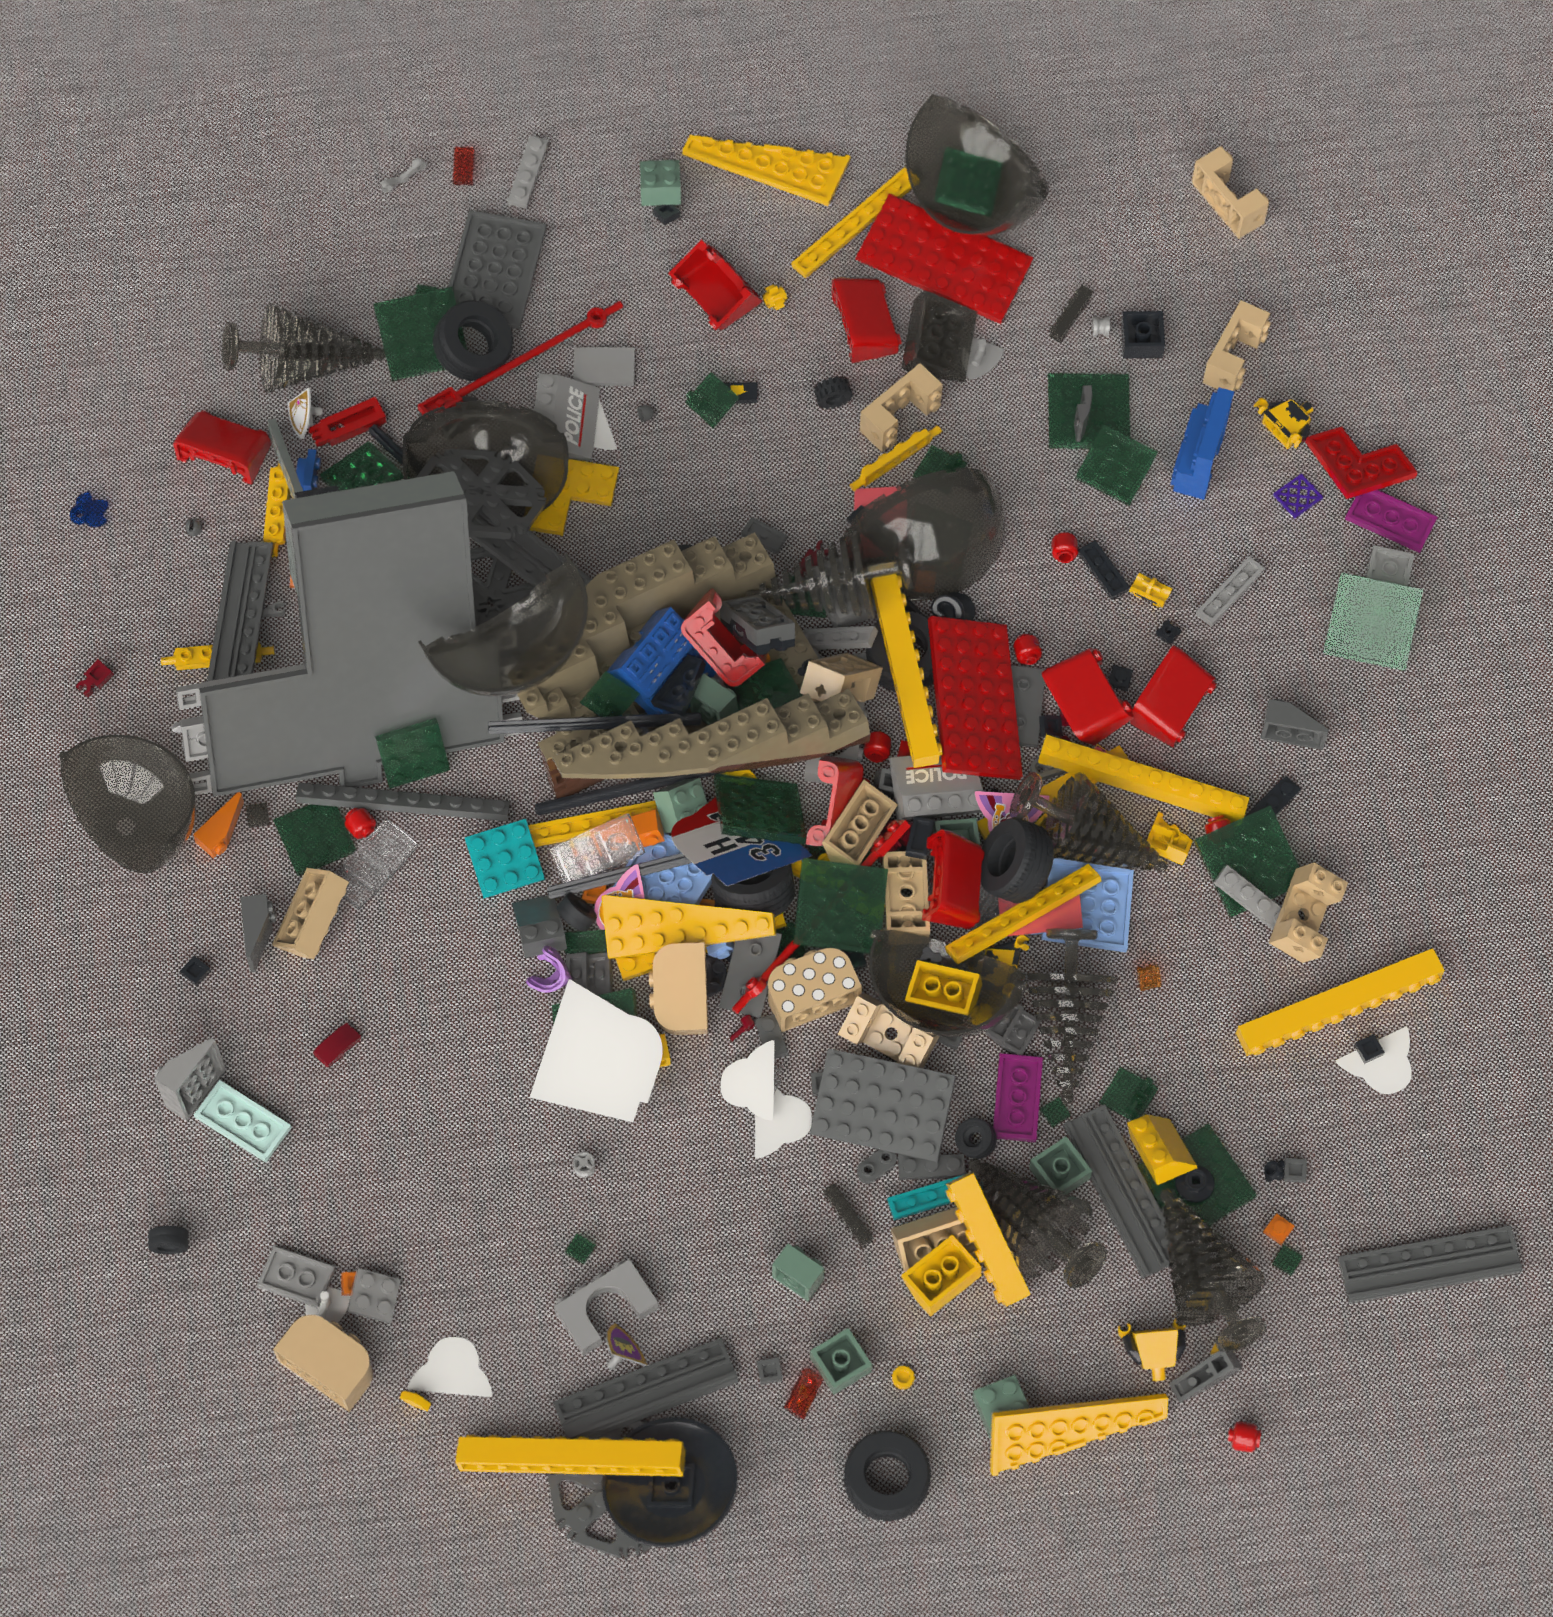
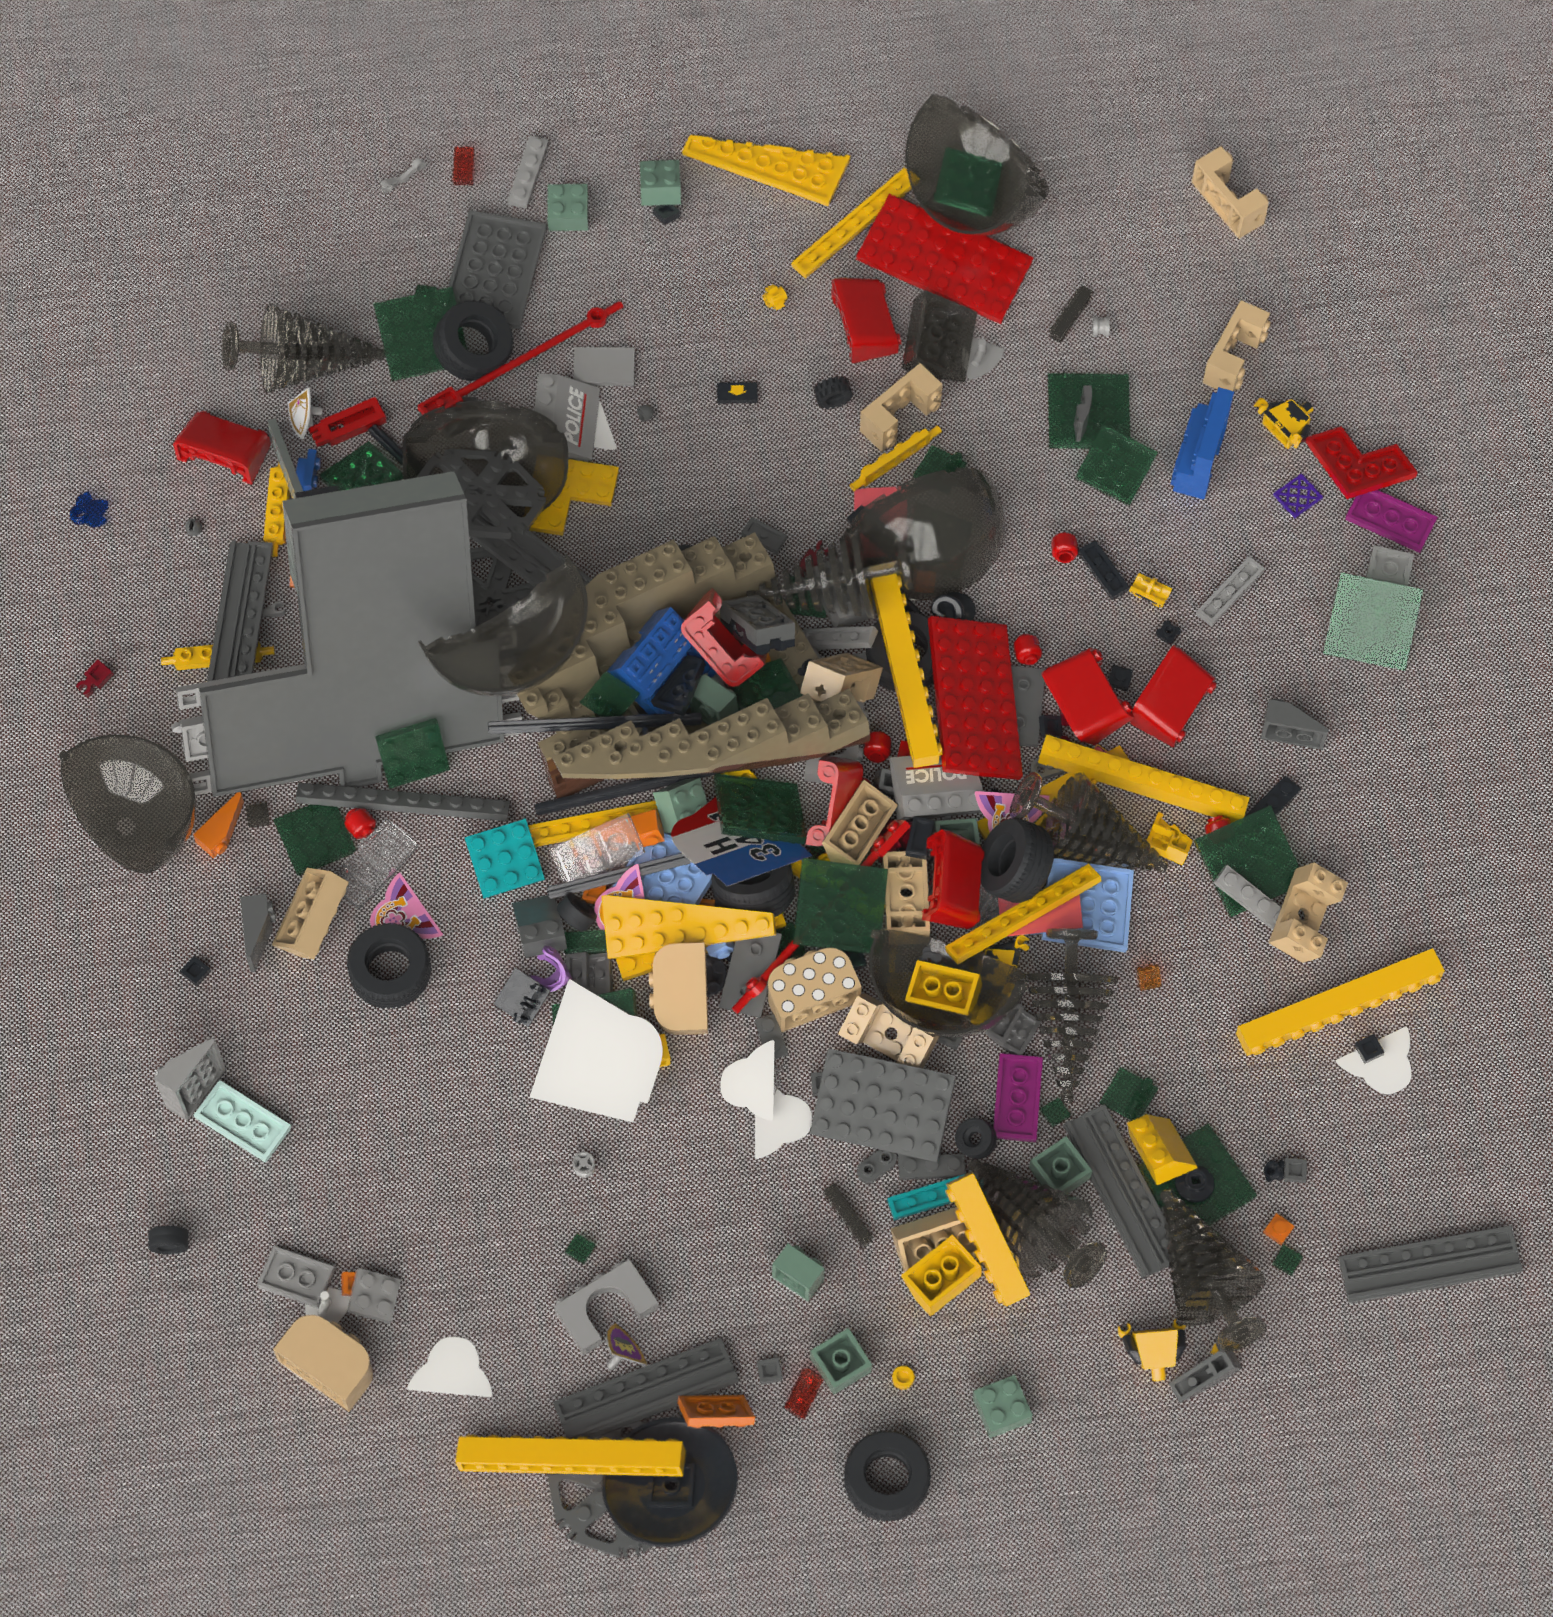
(336, 1044): dark red slope -> none
(385, 939): none -> black tyre
(404, 908): none -> sticker
(415, 1400): yellow tile -> none
(522, 997): none -> hinge
(567, 207): none -> sand green brick
(711, 400): clear green hinge -> none
(714, 285): red windscreen -> none
(716, 1410): none -> orange plate
(748, 1024): dark red hand -> none
(1048, 1430): yellow wing -> none
(1142, 334): black brick -> none
(1244, 1436): red head -> none

